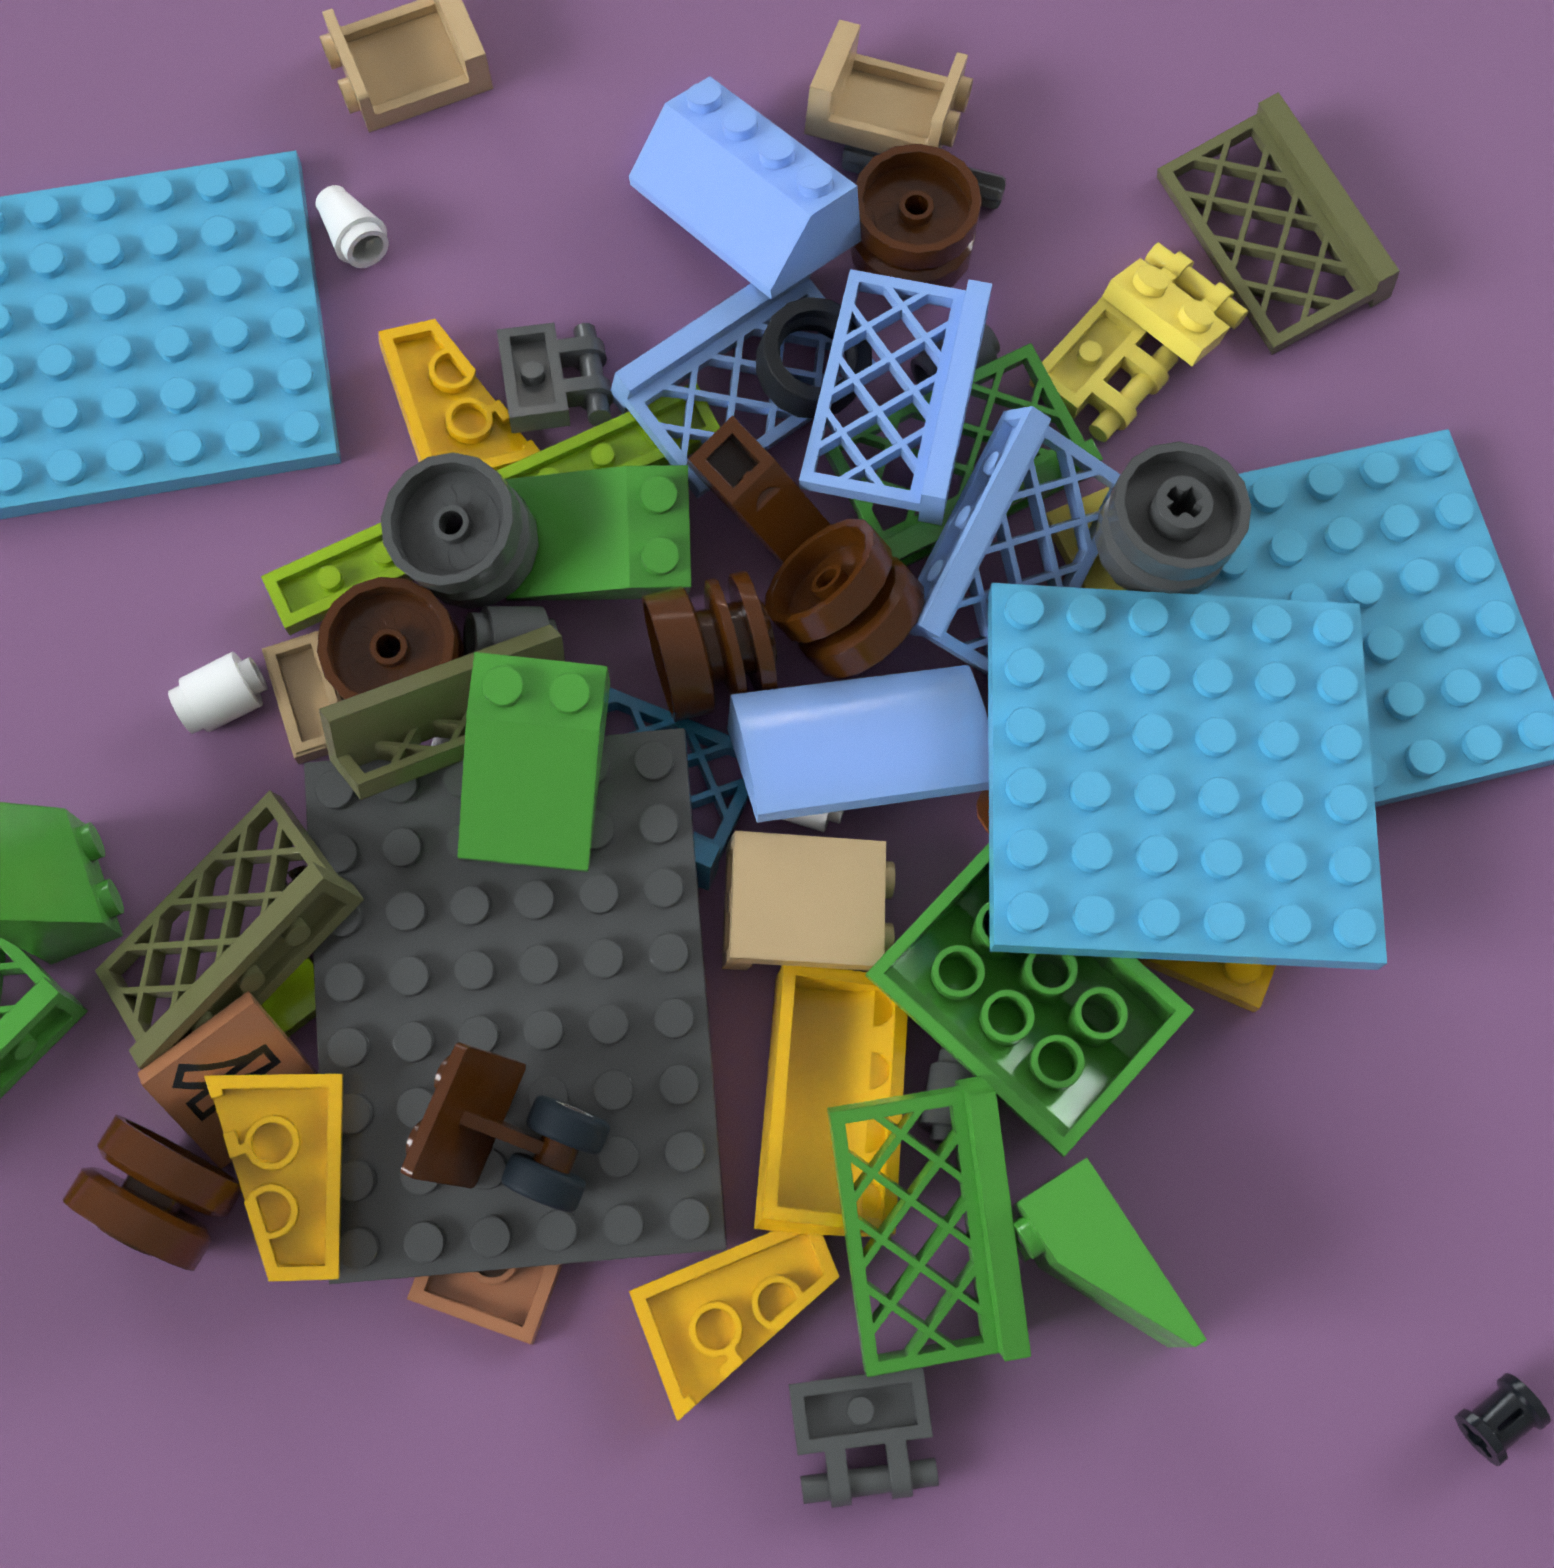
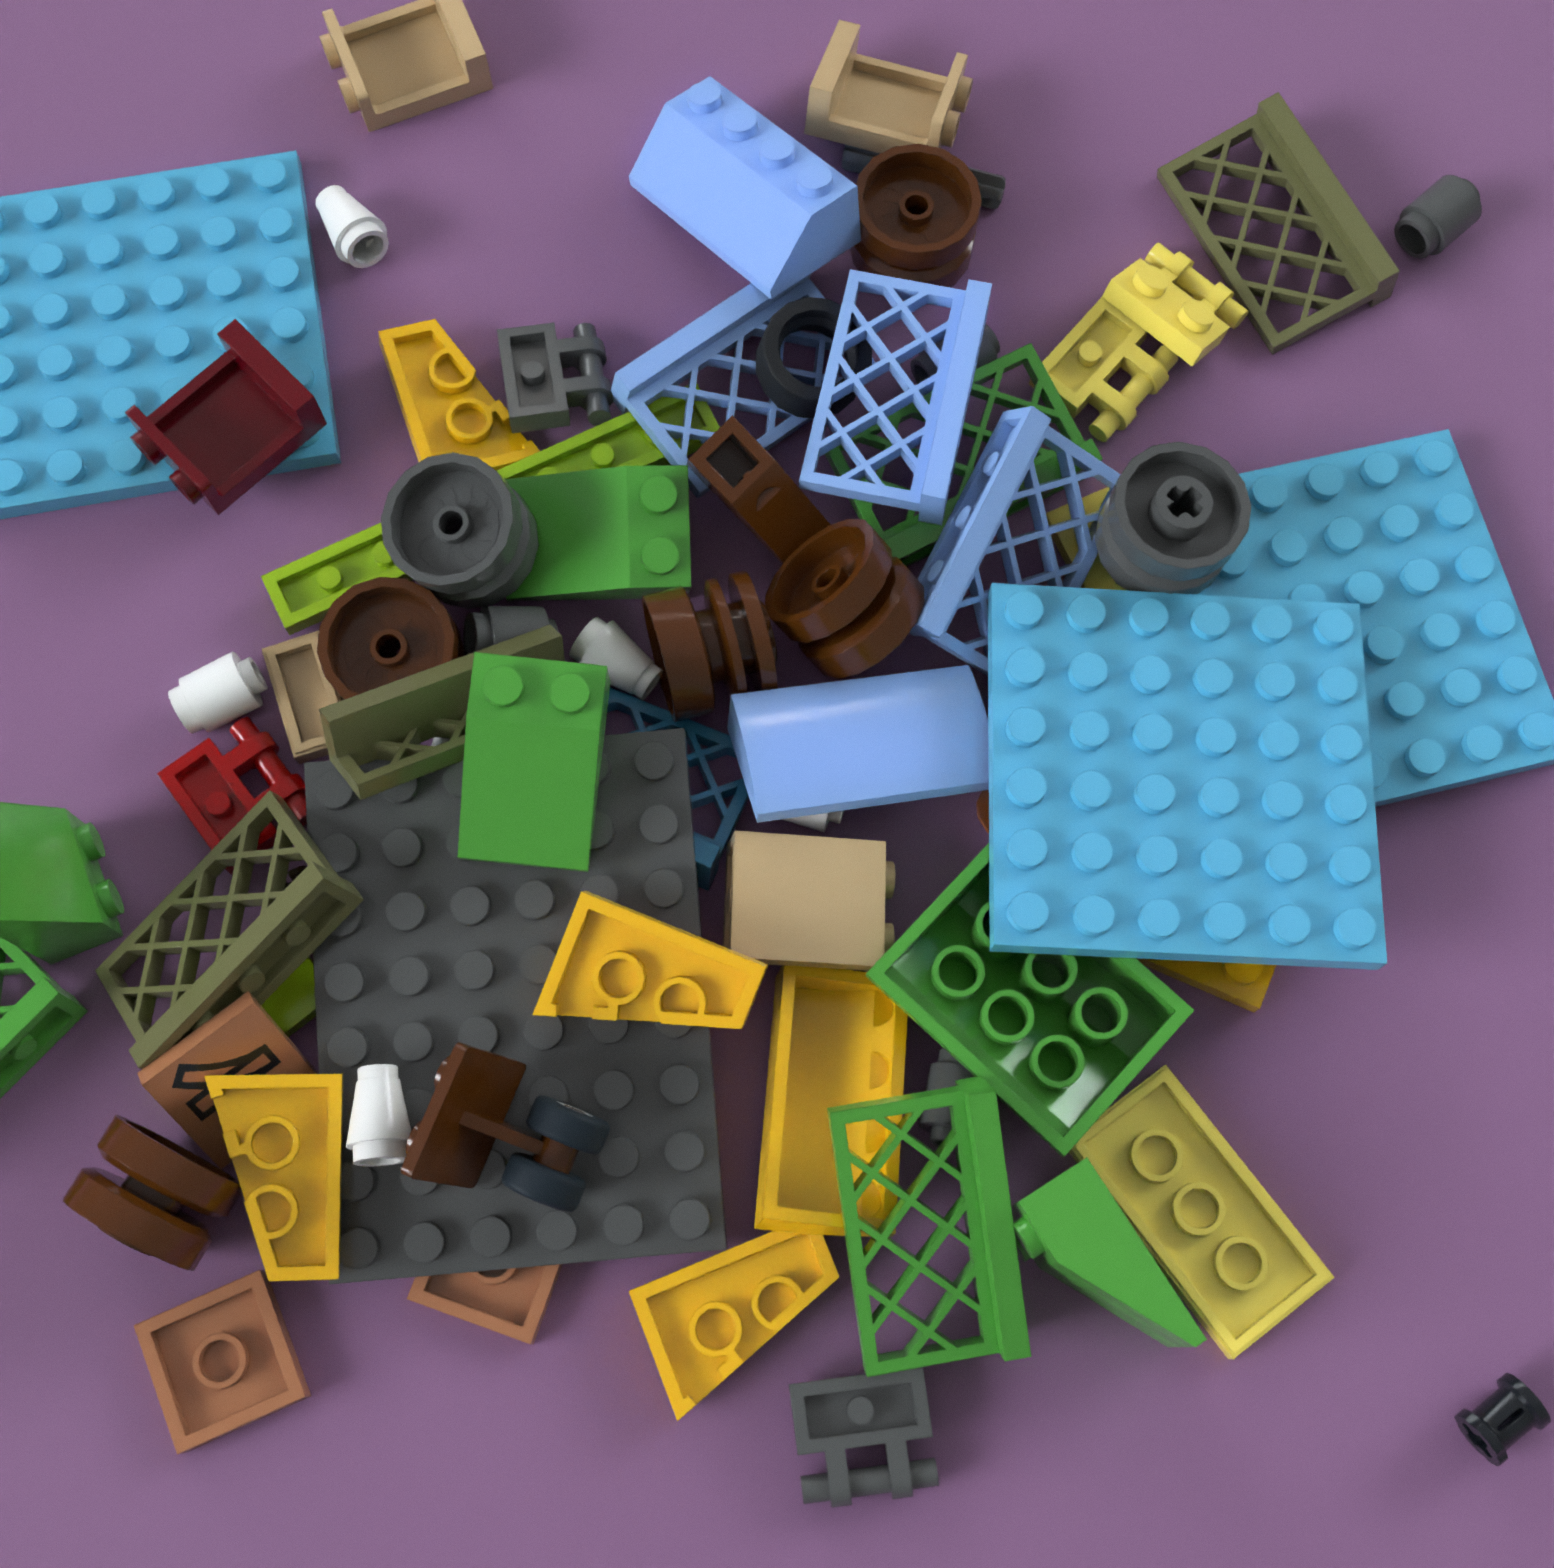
(214, 795): none -> red plate
(221, 1361): none -> nougat tile
(229, 422): none -> dark red panel
(378, 1118): none -> white cone
(626, 662): none -> white cone
(645, 970): none -> yellow wing
(1201, 1213): none -> light yellow tile
(1438, 216): none -> dark grey brick

